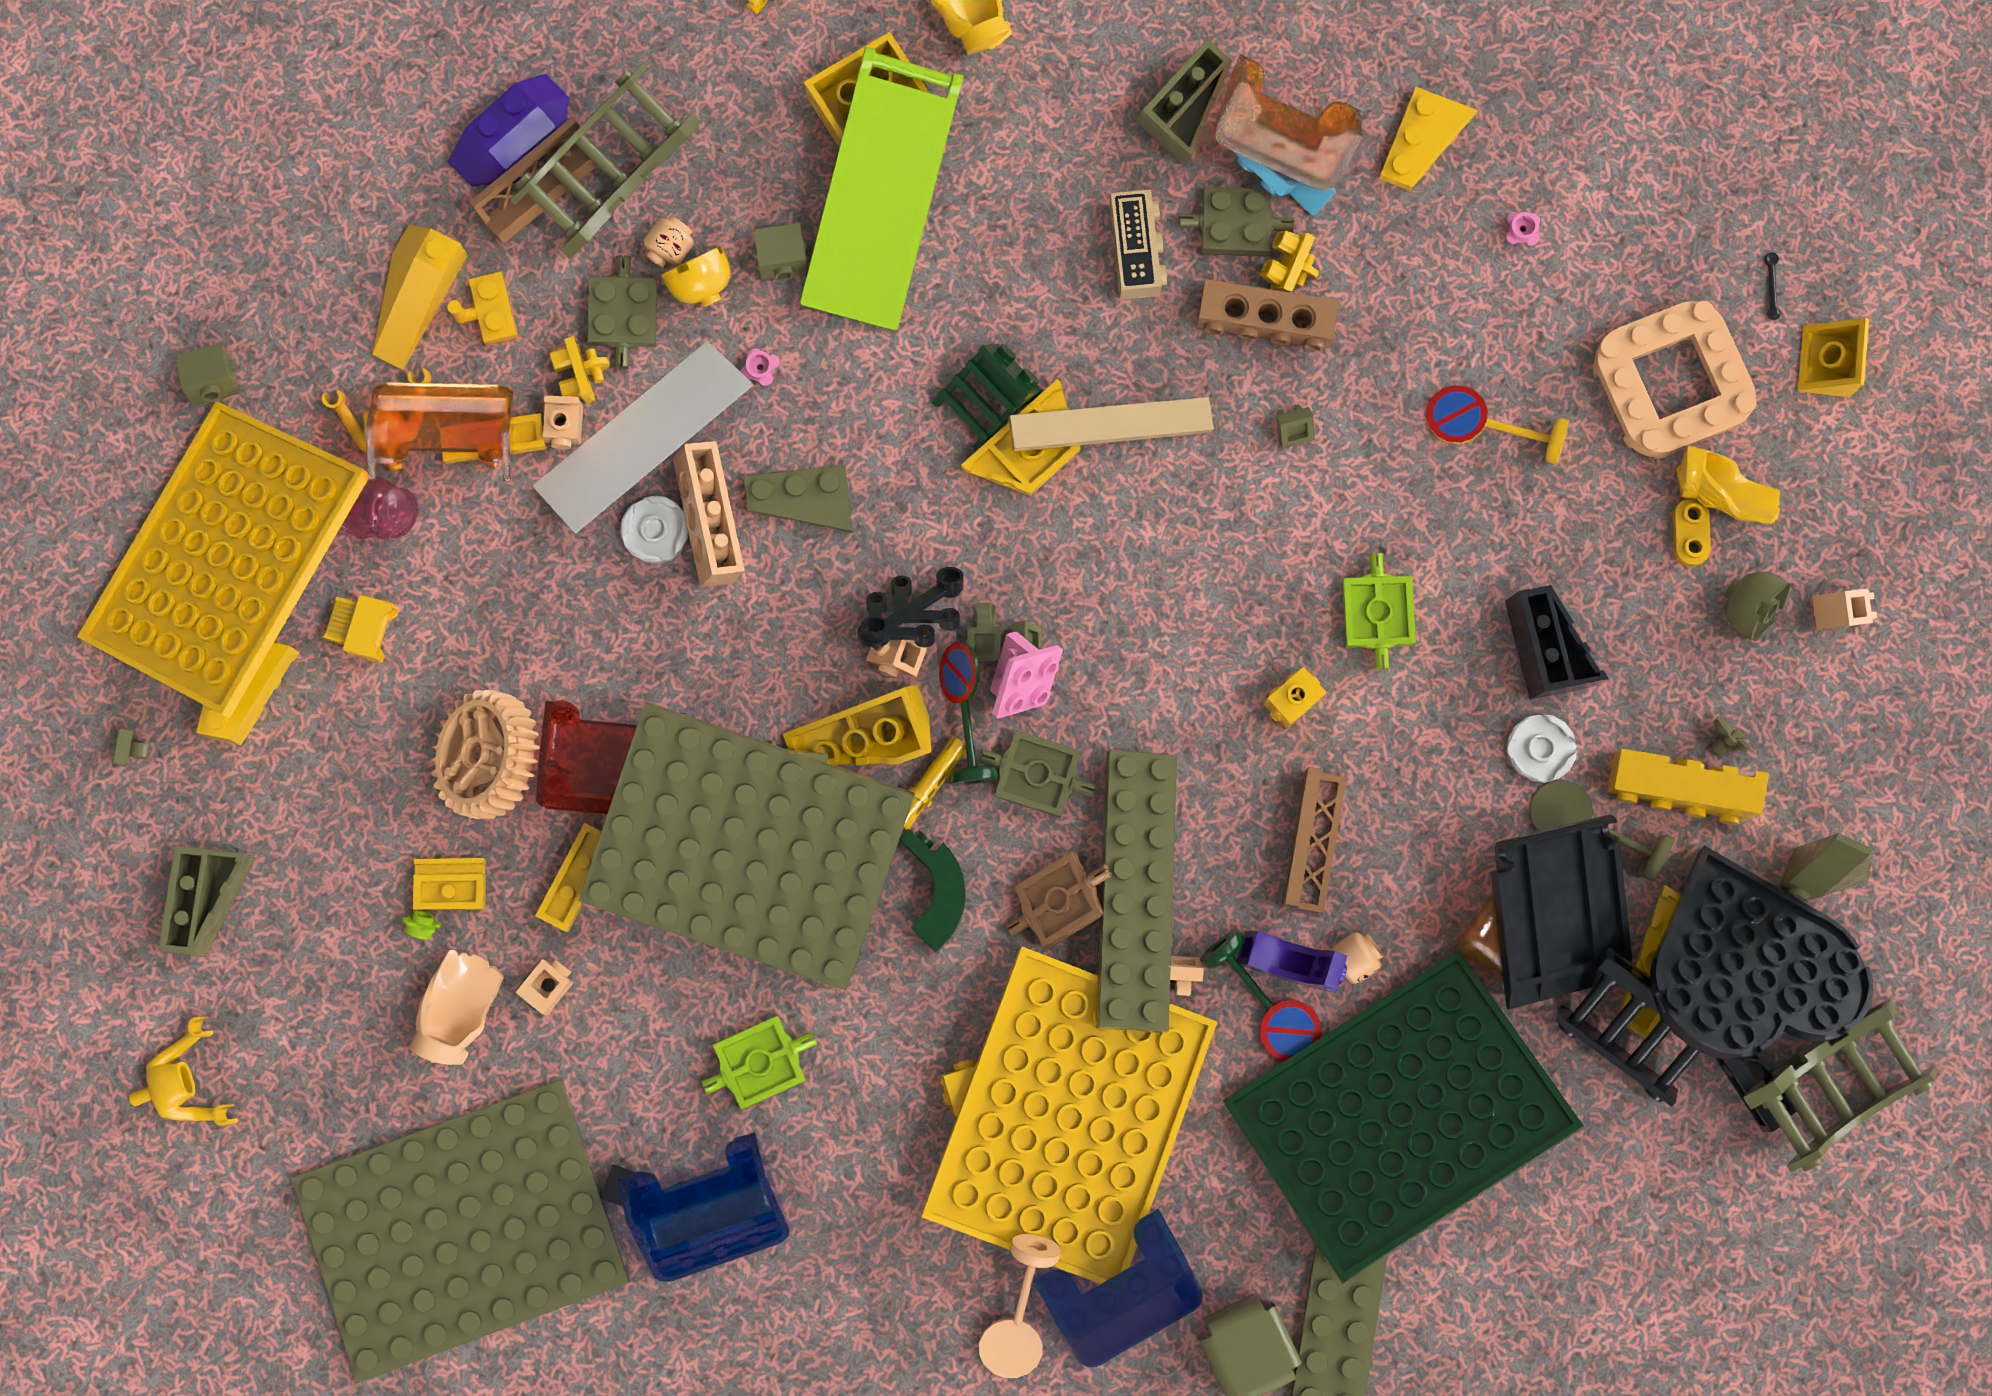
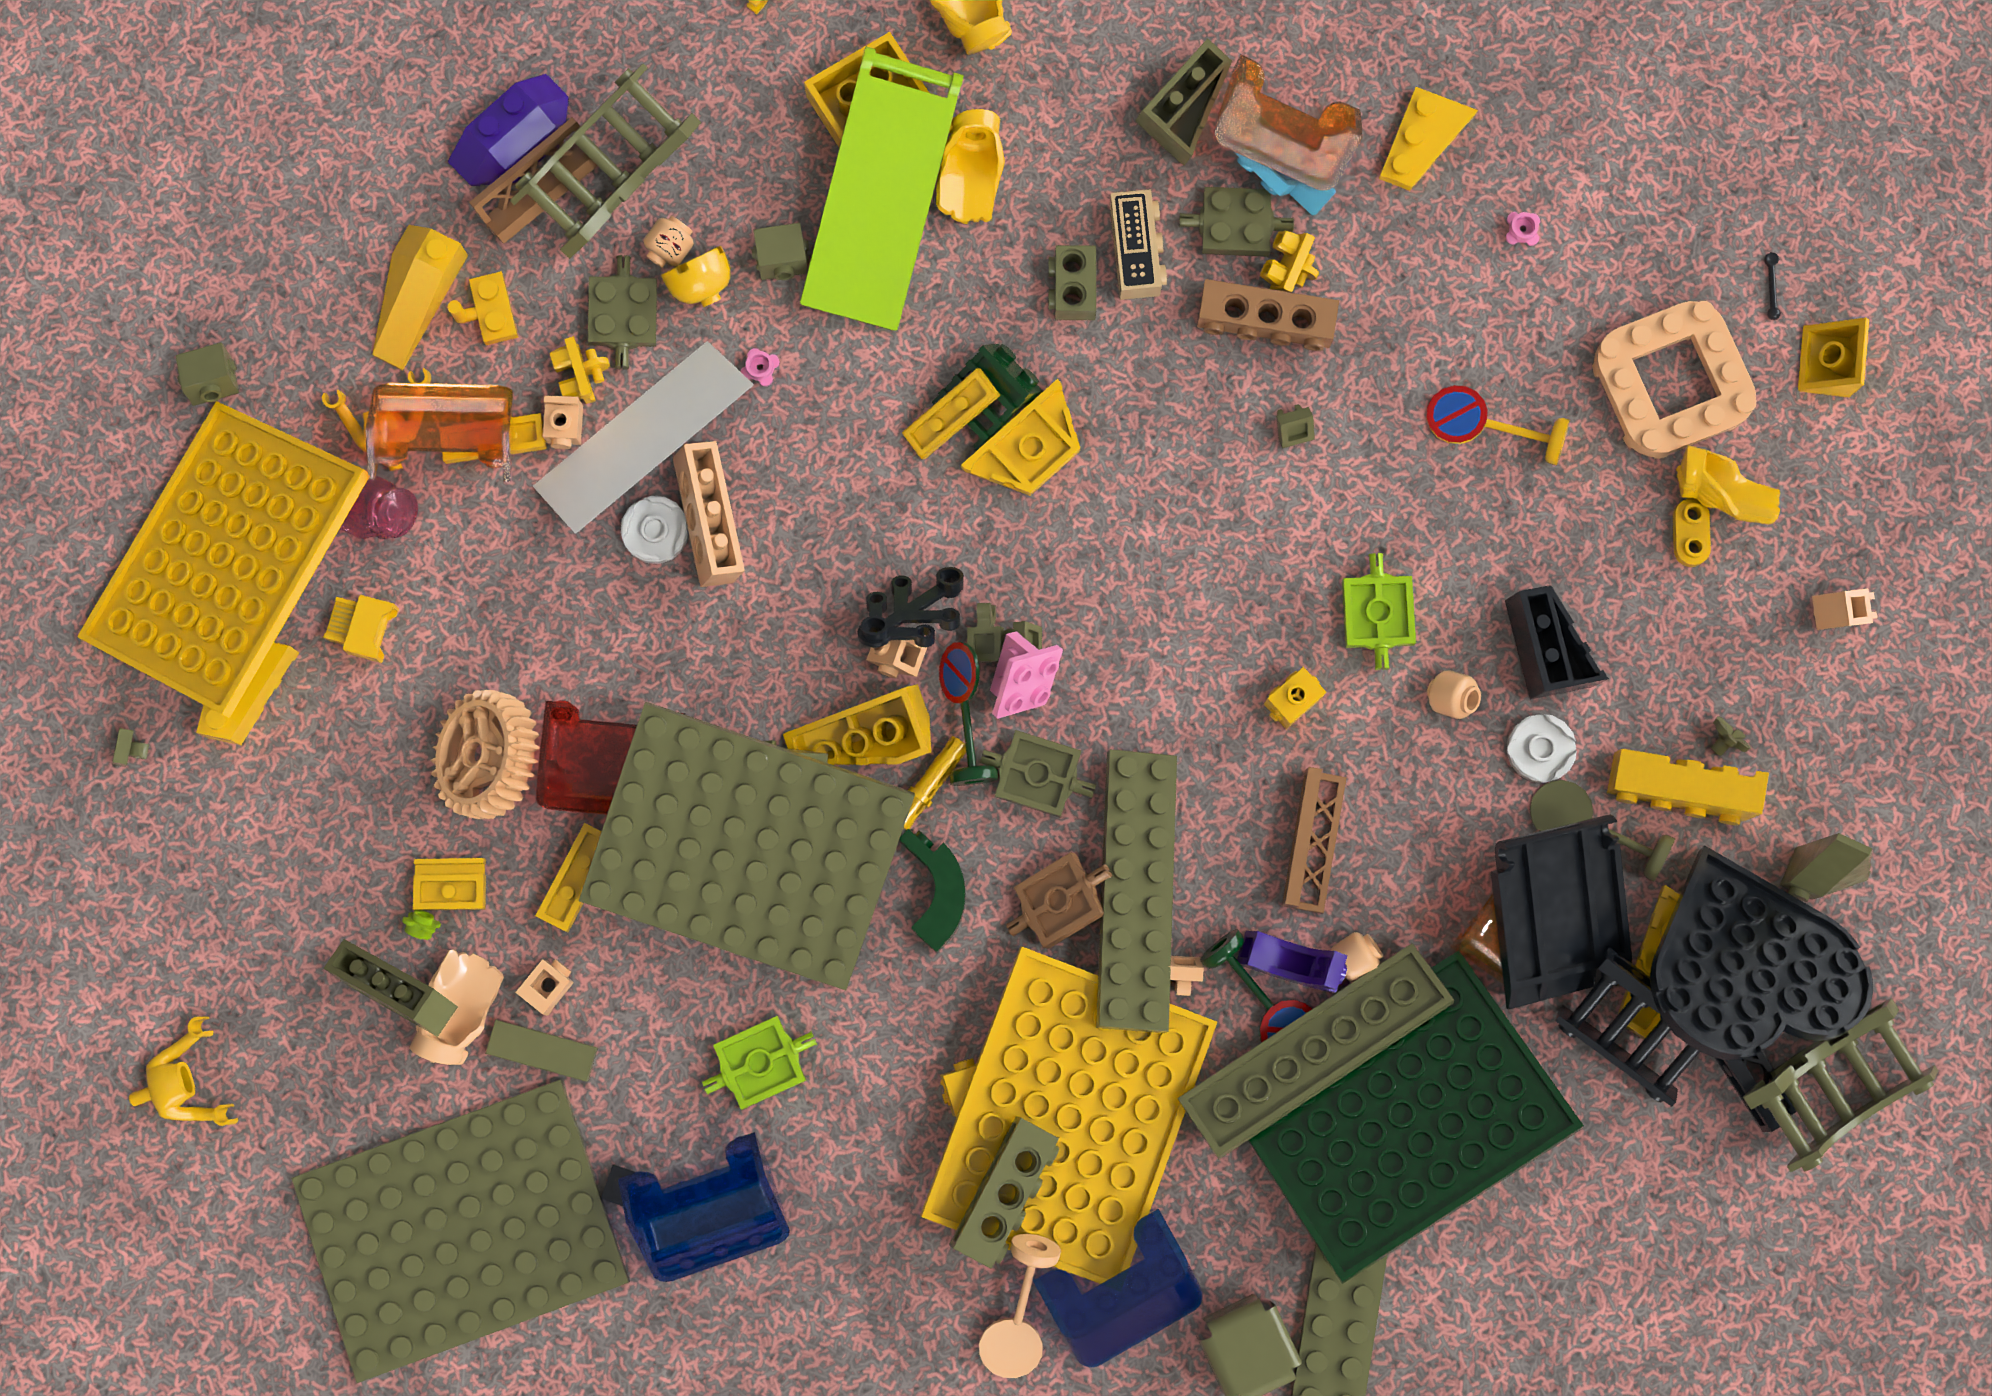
(199, 897): olive wedge -> none
(391, 987): none -> olive brick
(541, 1050): none -> olive tile
(804, 495): olive wing -> none
(951, 413): none -> yellow tile
(971, 167): none -> yellow hair
(986, 1203): none -> olive brick
(1079, 283): none -> olive brick
(1110, 424): tan tile -> none
(1315, 1051): none -> olive plate
(1454, 694): none -> light nougat head
(1754, 602): olive cylinder -> none

